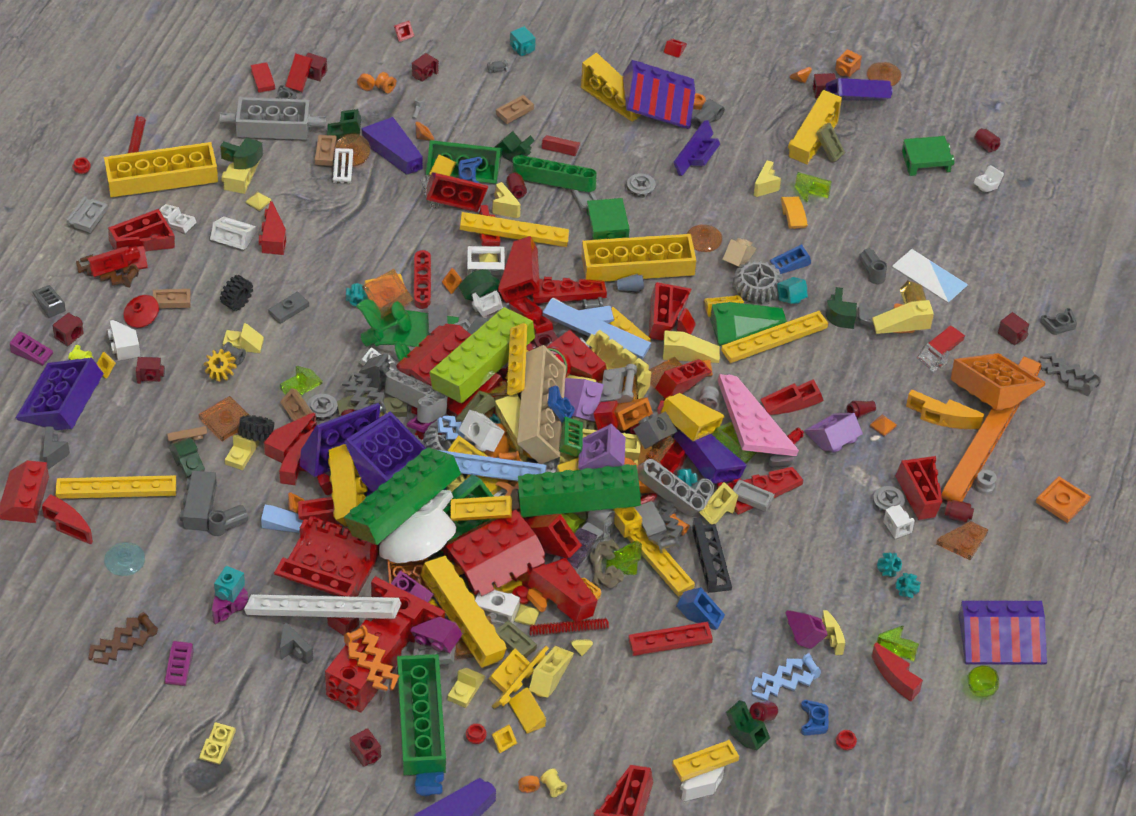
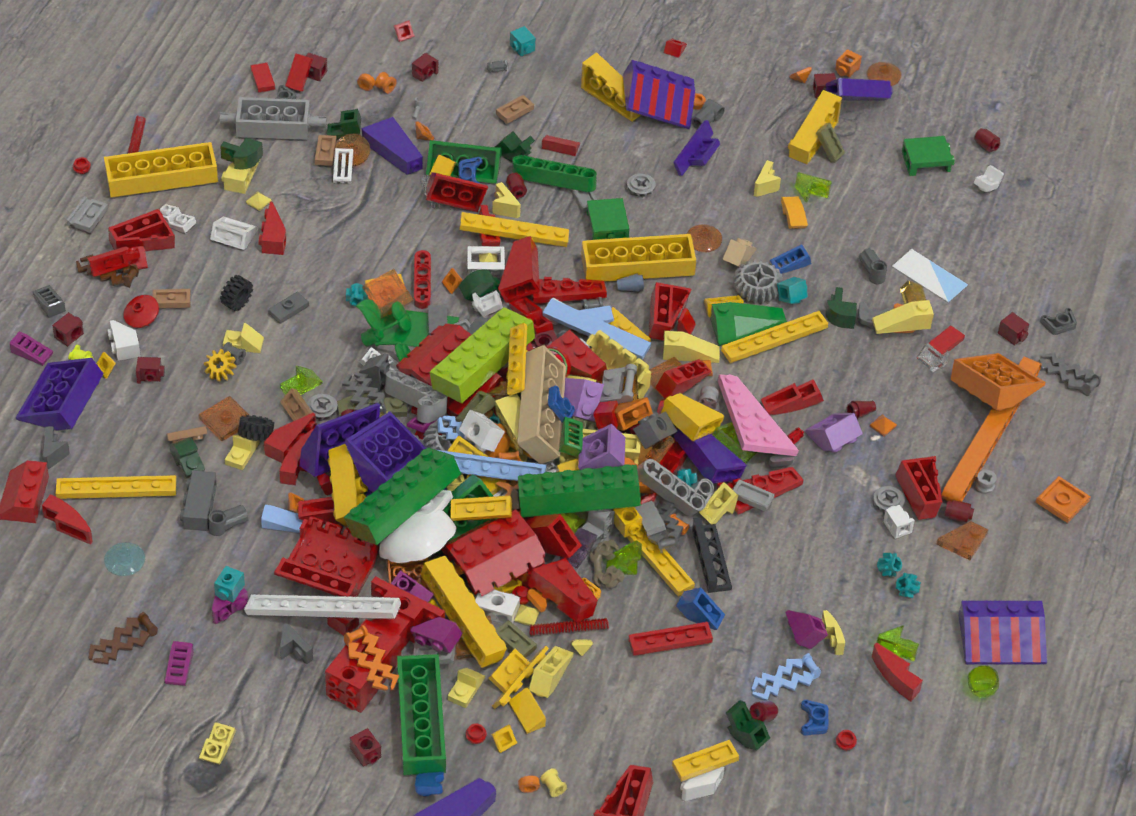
(947, 415): light orange slope -> none

